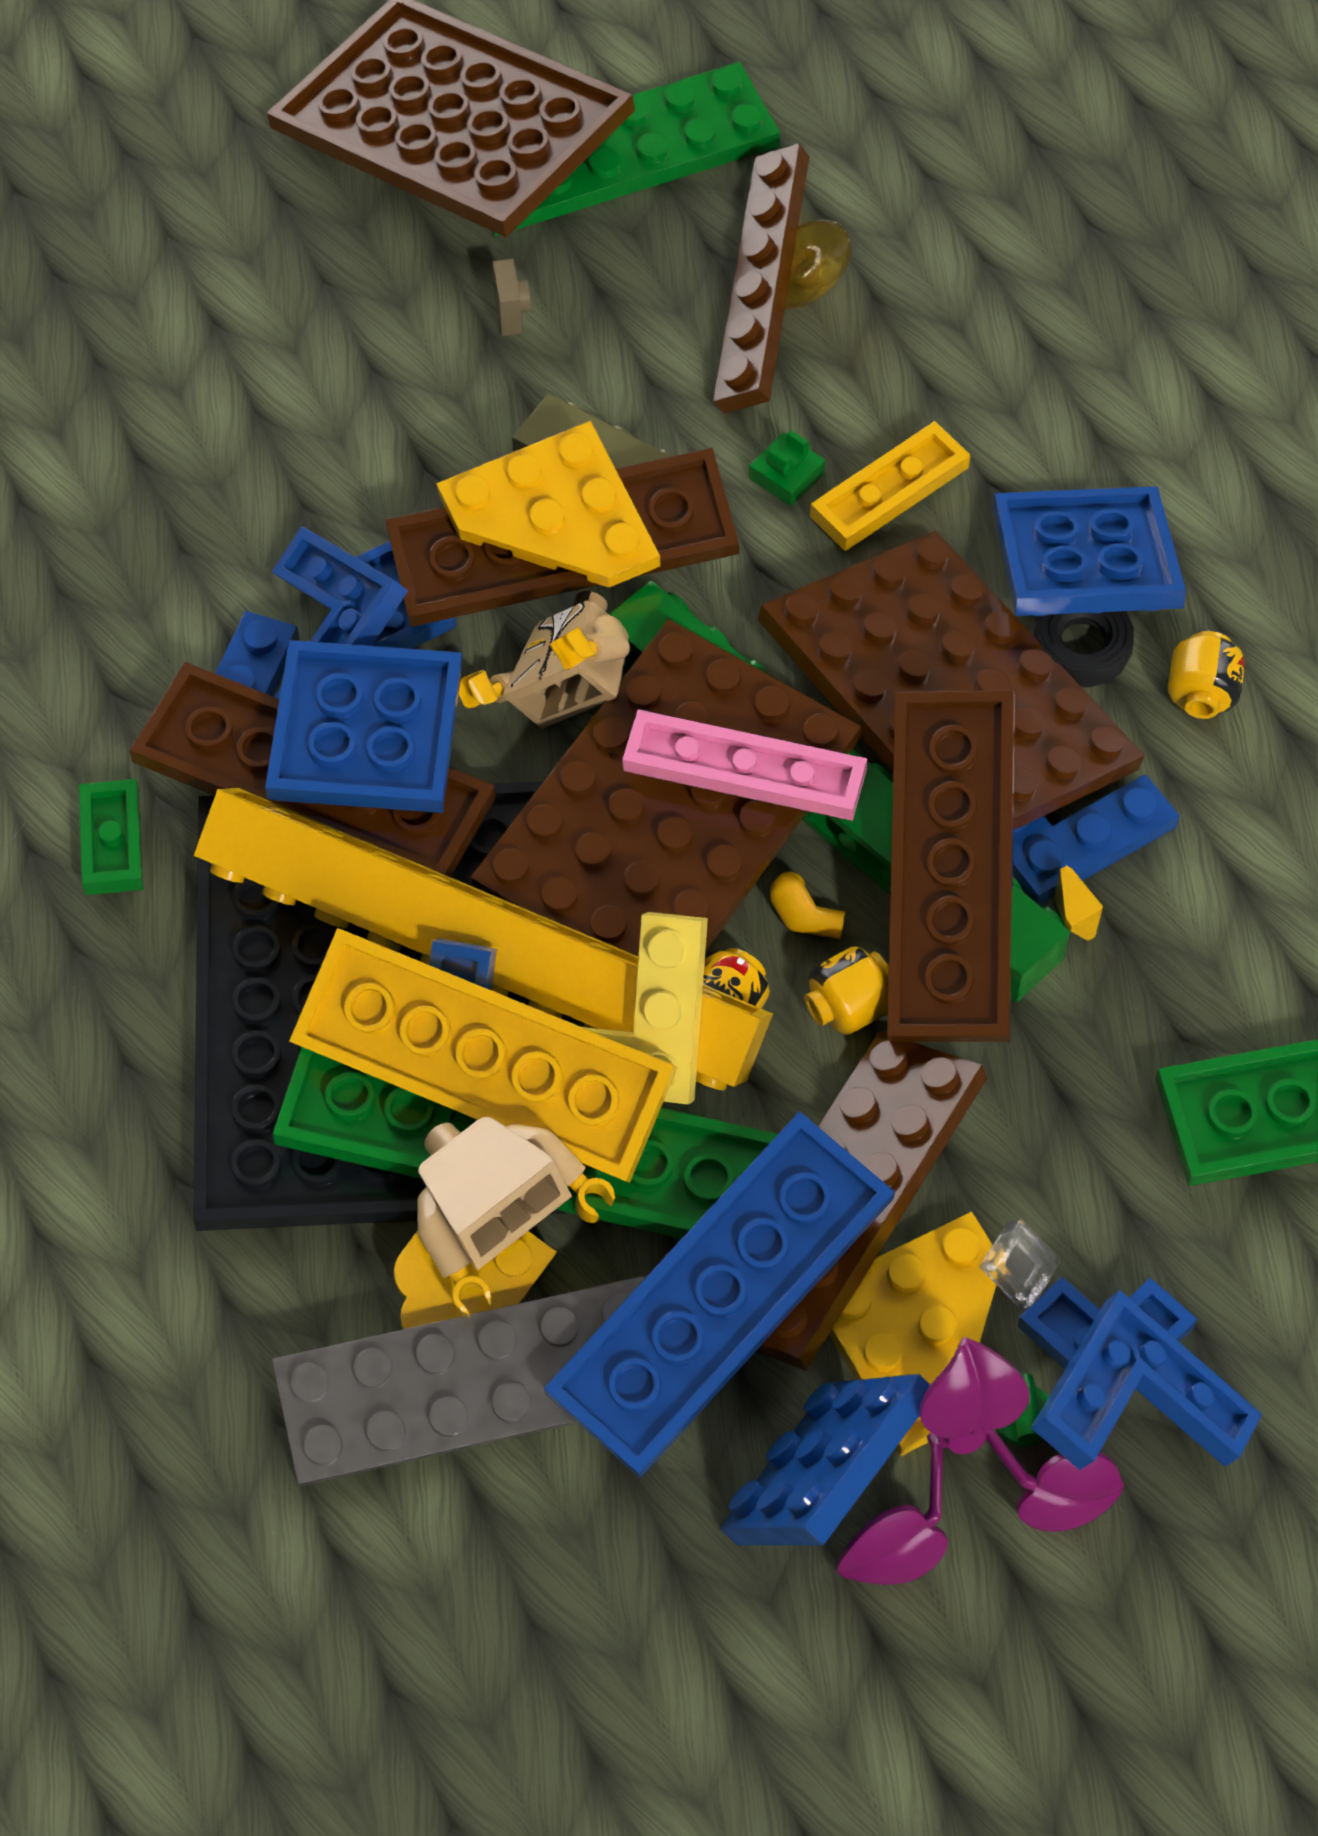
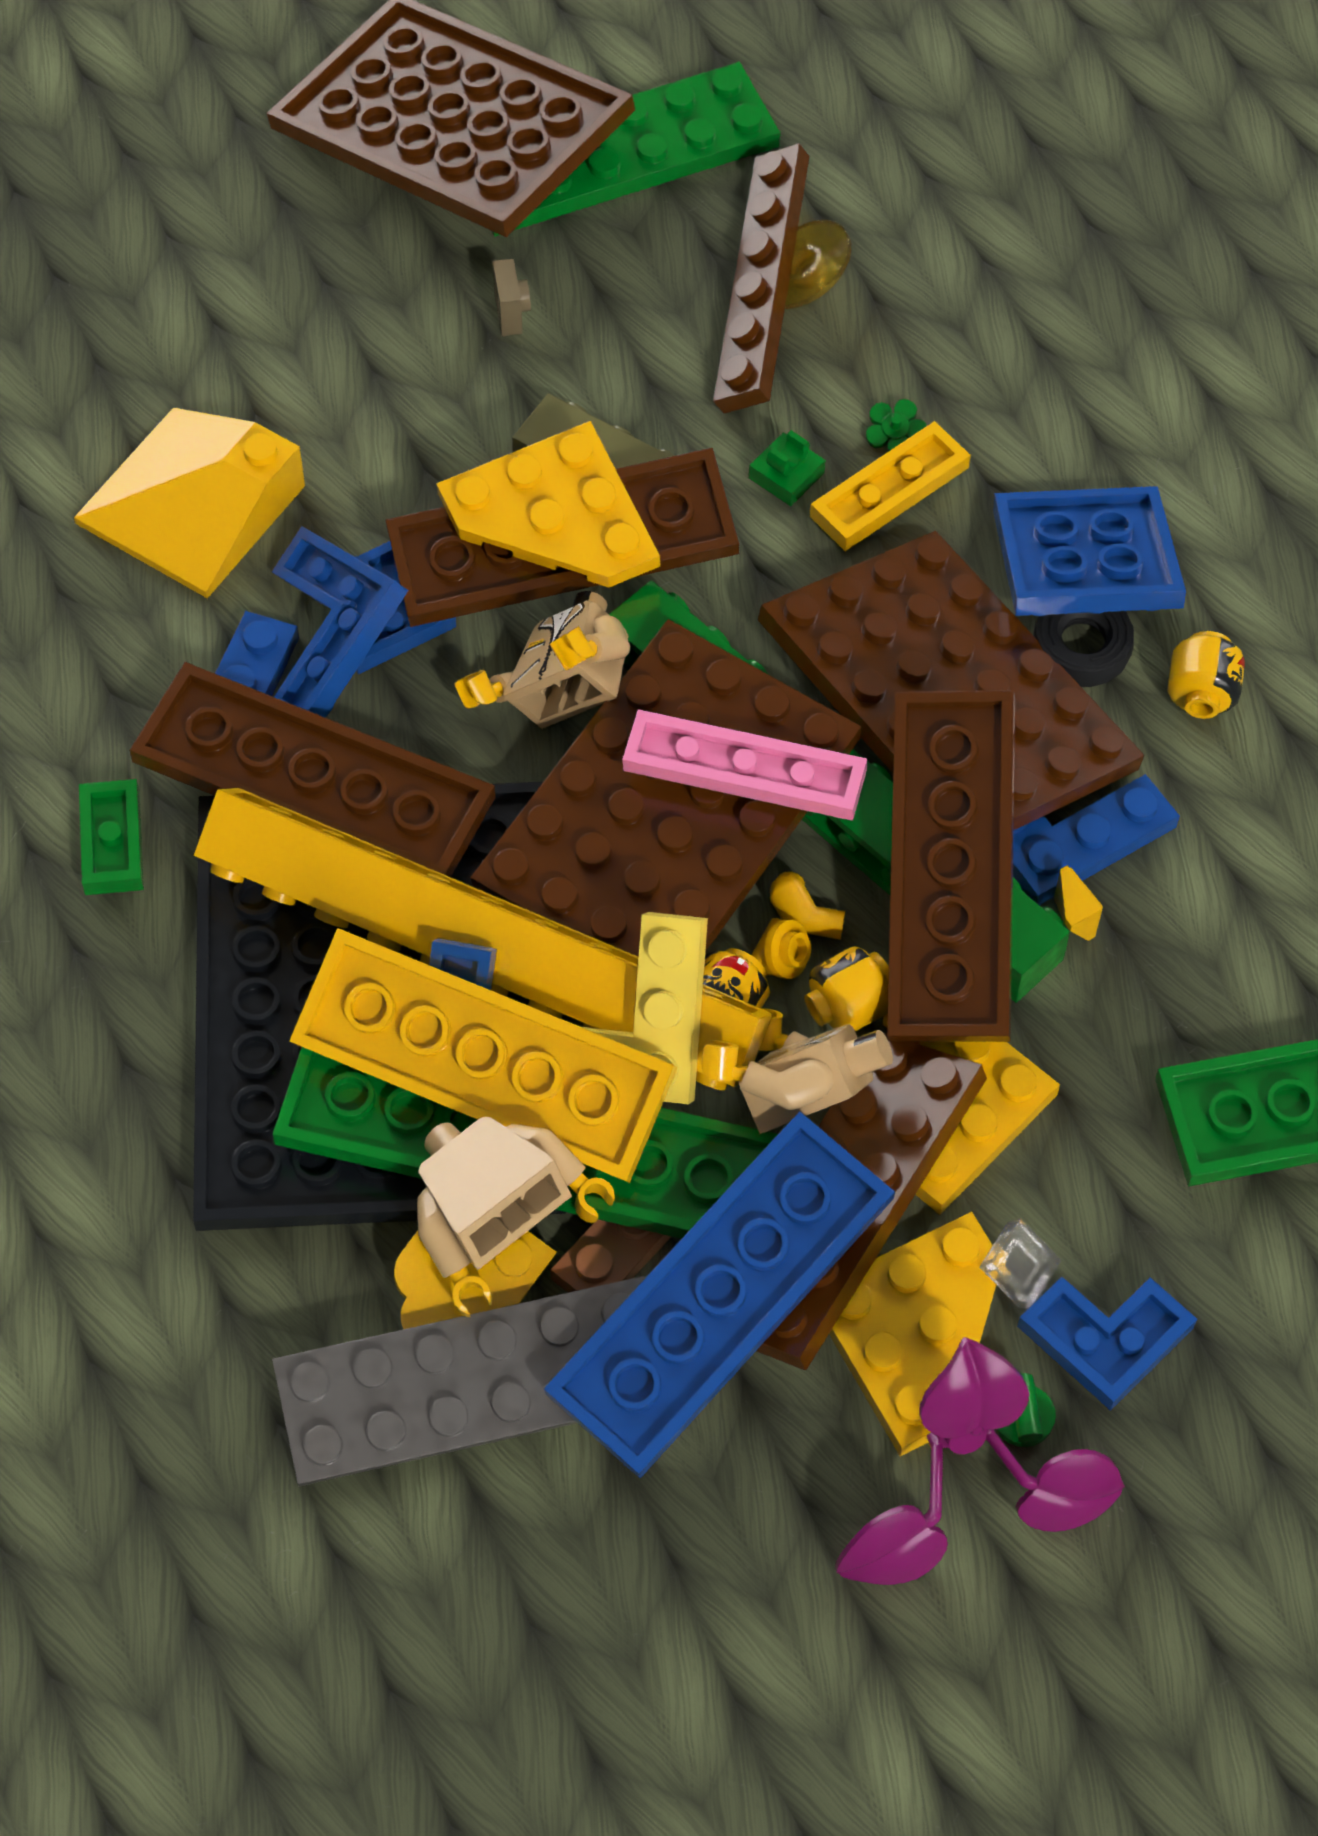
(196, 496): none -> yellow slope
(364, 726): blue plate -> none
(606, 1256): none -> nougat plate
(783, 948): none -> yellow plate
(802, 1072): none -> tan torso
(825, 1461): blue plate -> none
(892, 426): none -> green plant
(1000, 1112): none -> yellow plate
(1133, 1352): blue plate -> none

